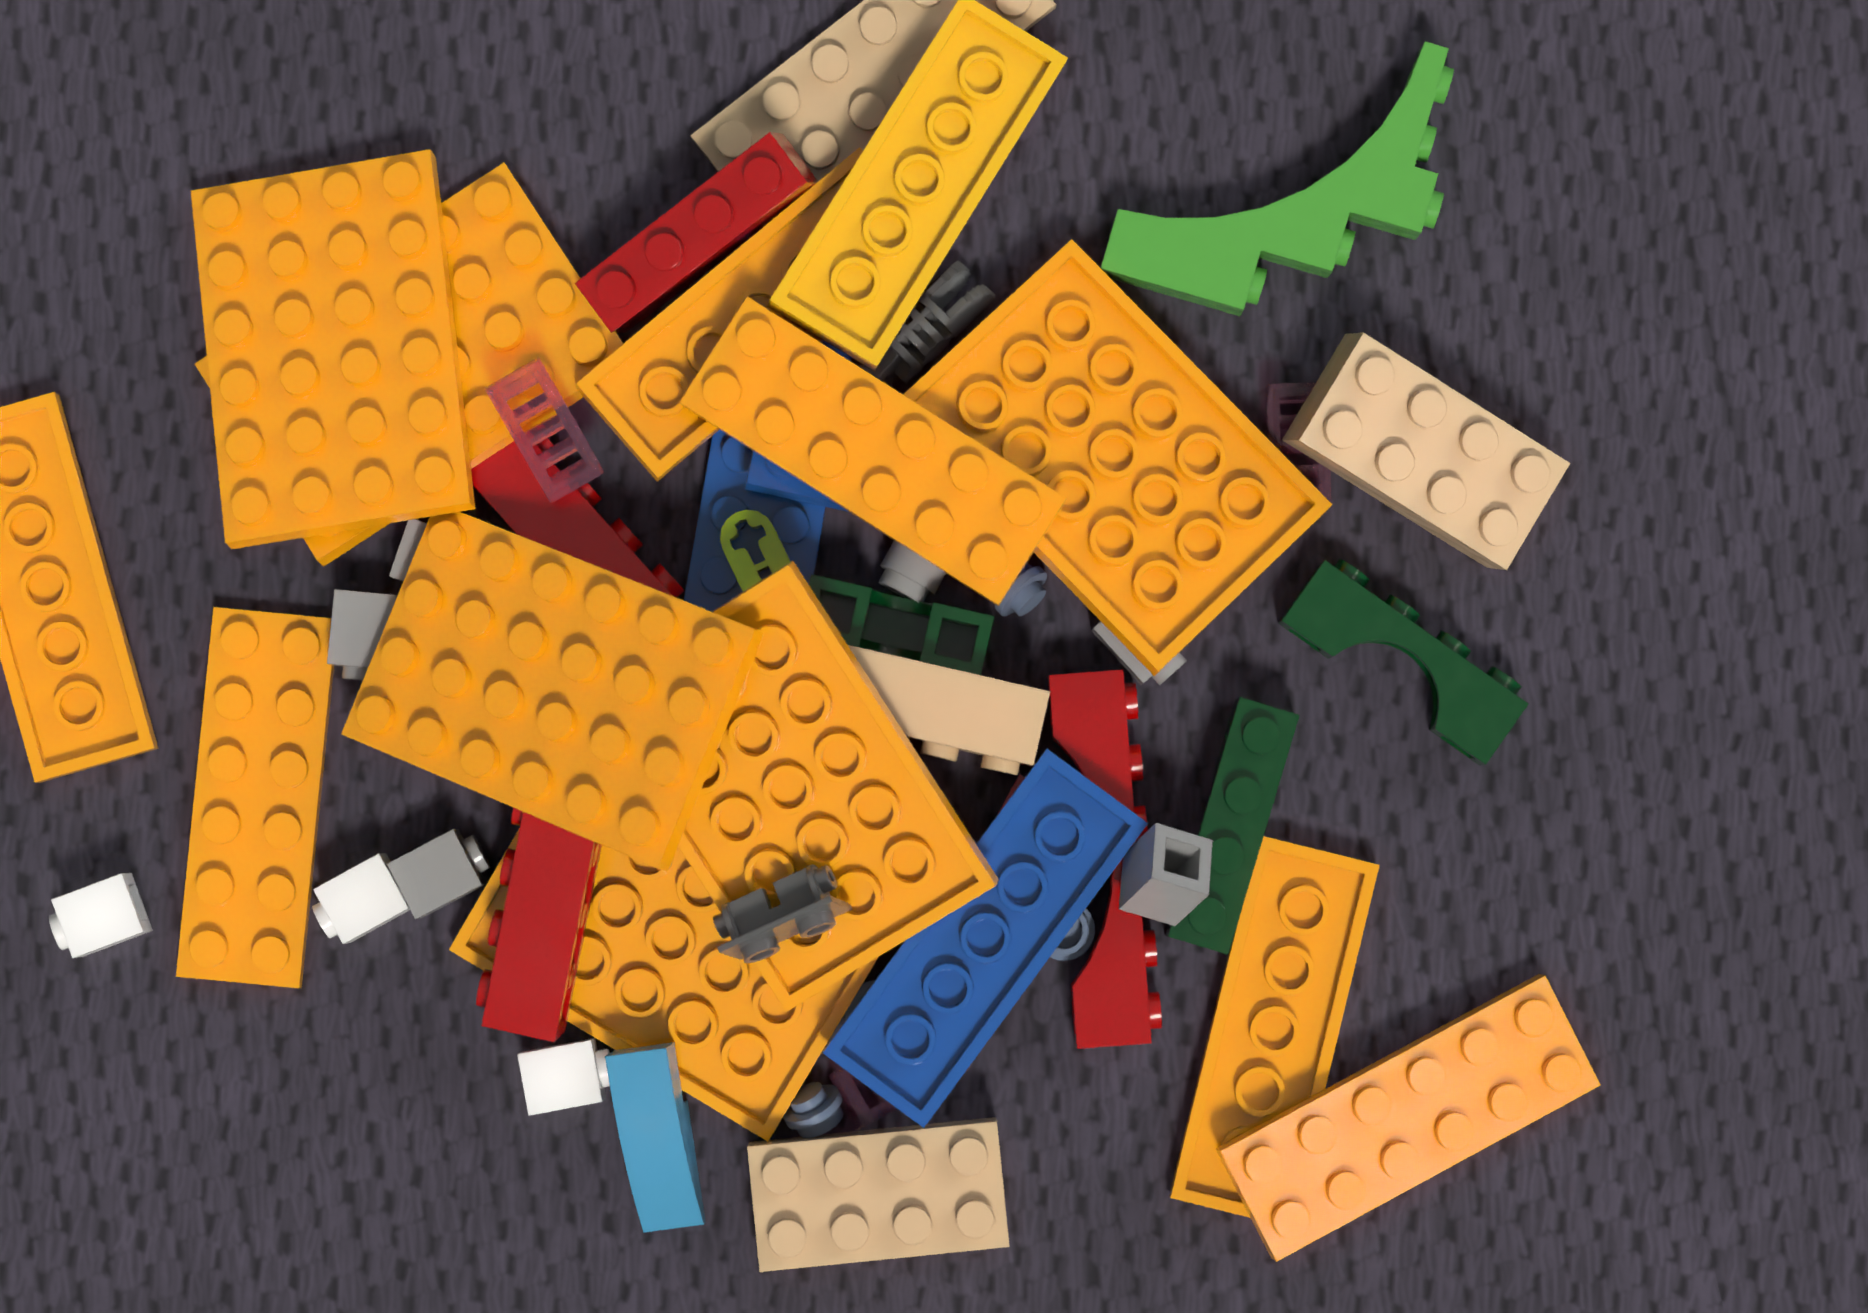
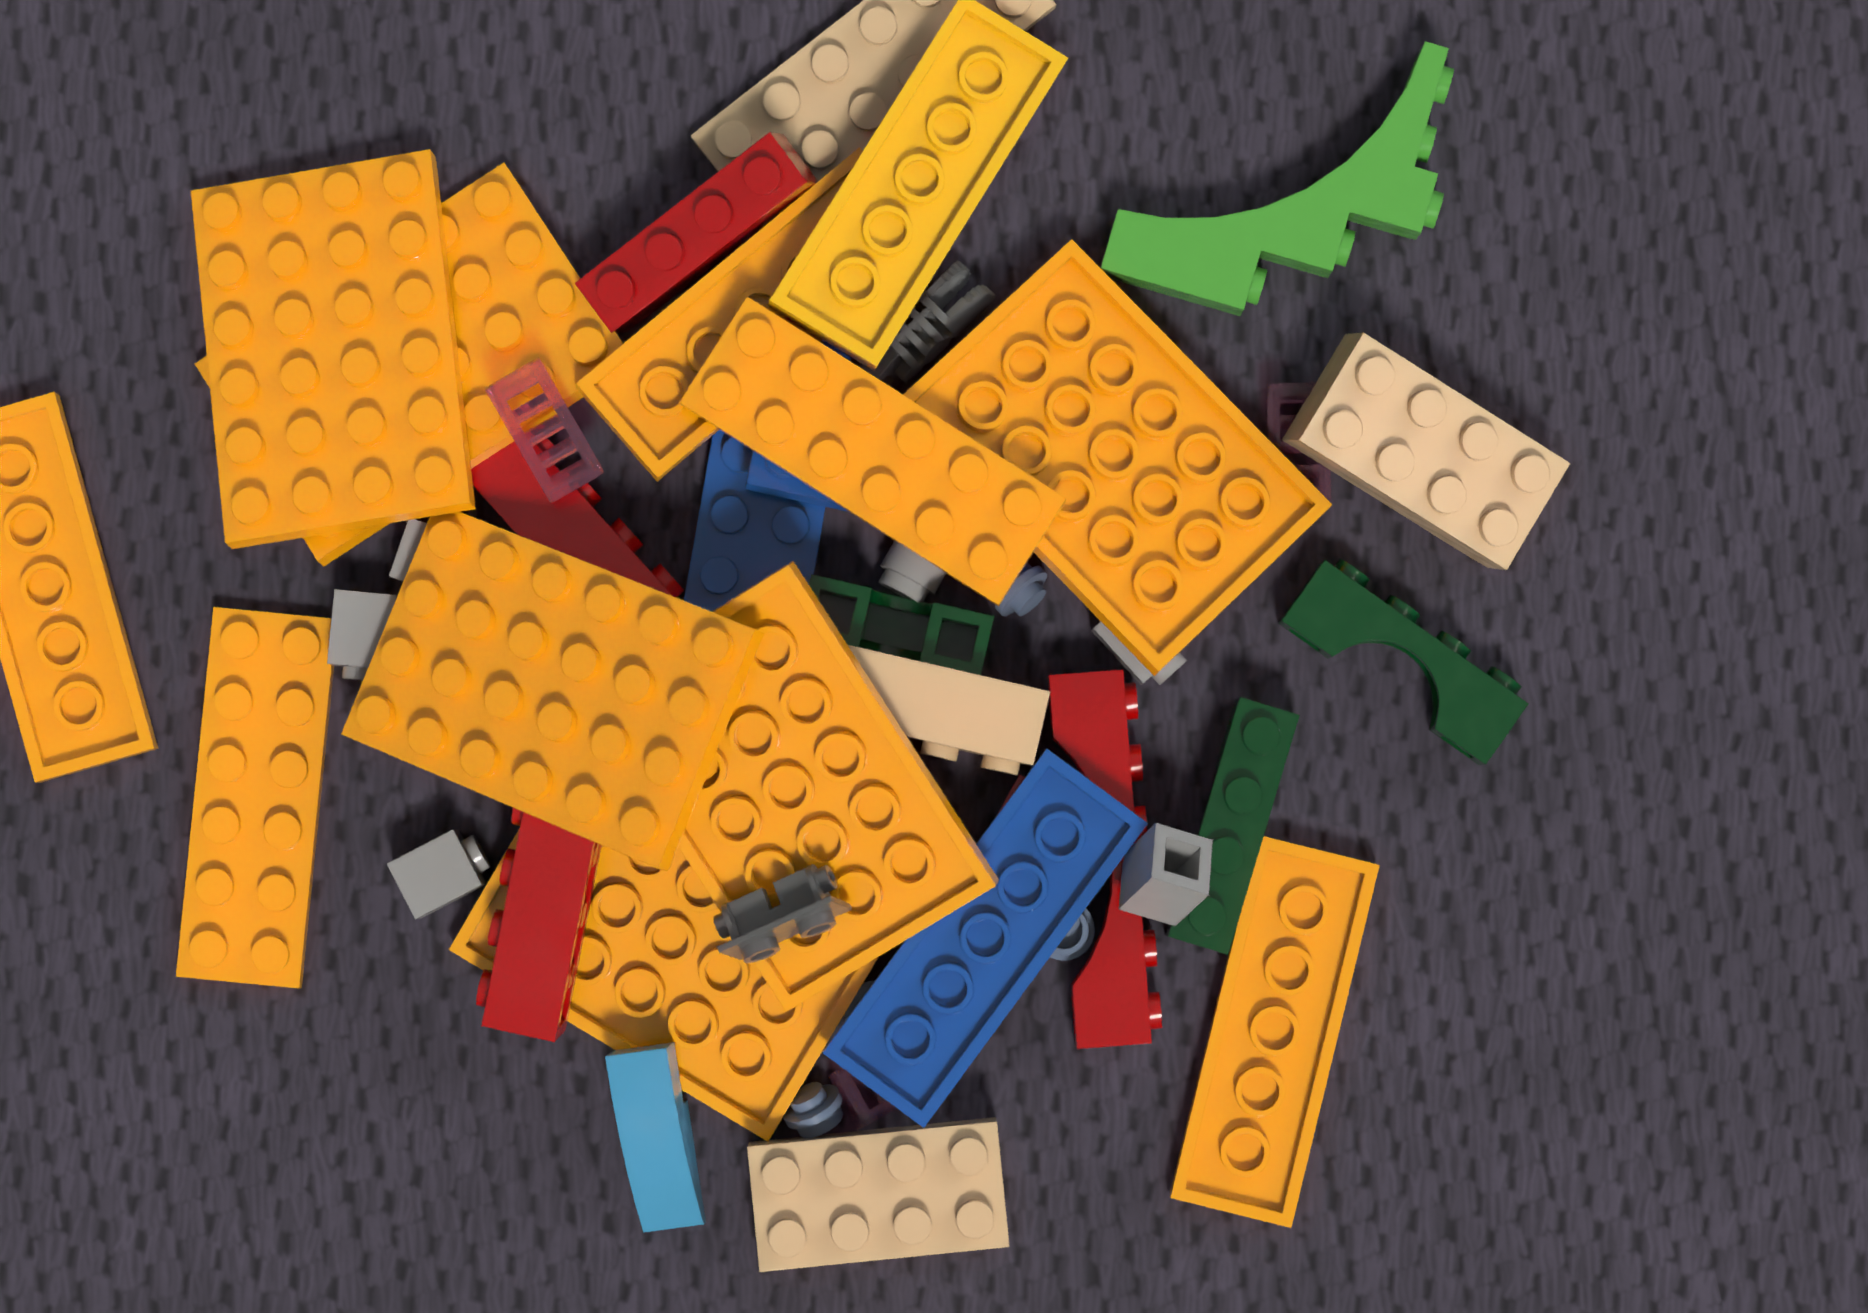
(99, 916): white brick -> none
(359, 900): white brick -> none
(563, 1076): white brick -> none
(740, 560): lime beam -> none
(1407, 1117): light orange plate -> none

